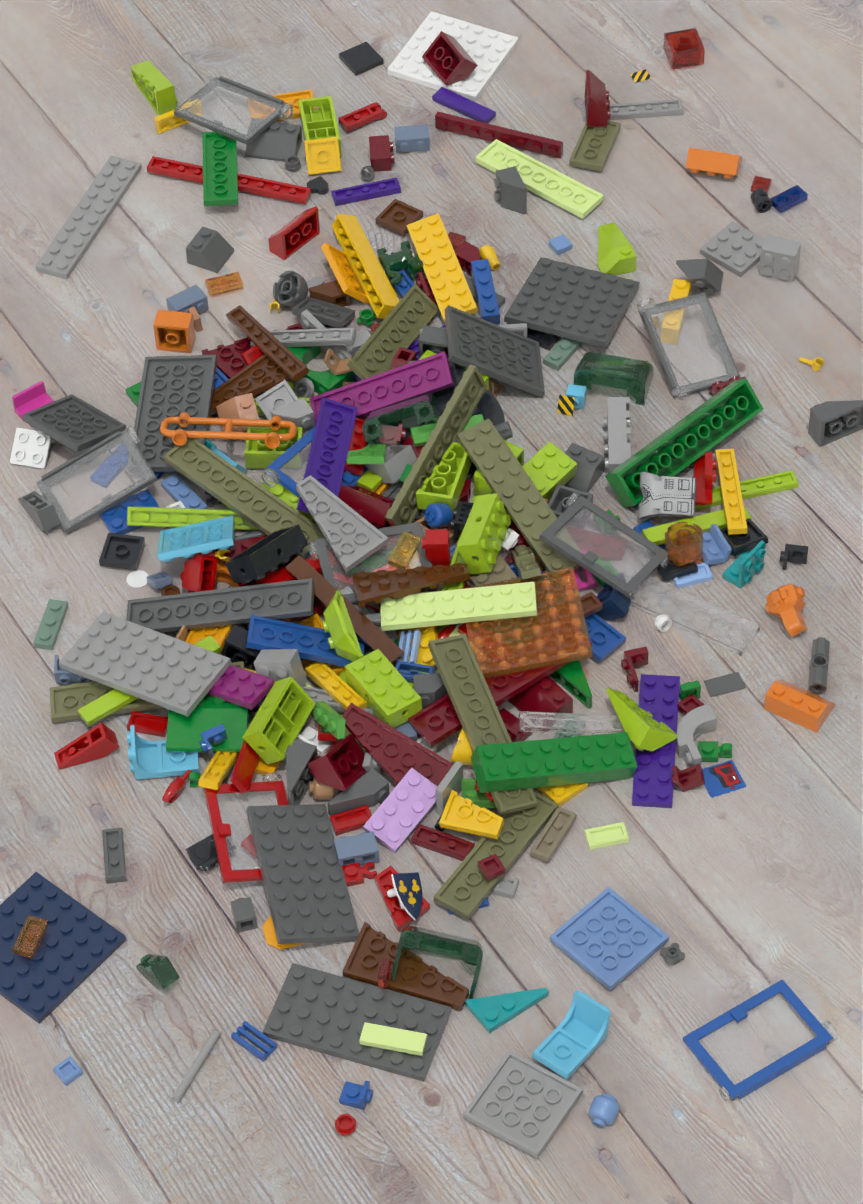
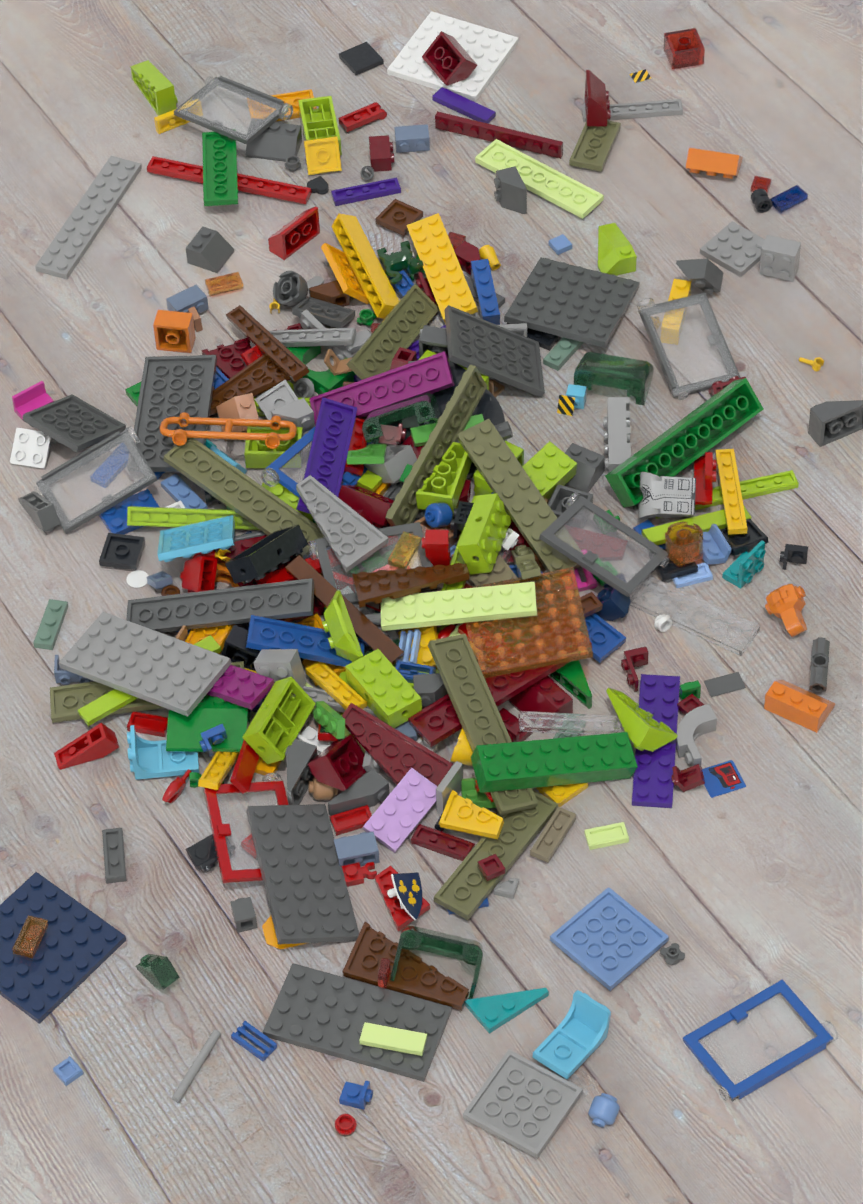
(711, 751): green plate -> none

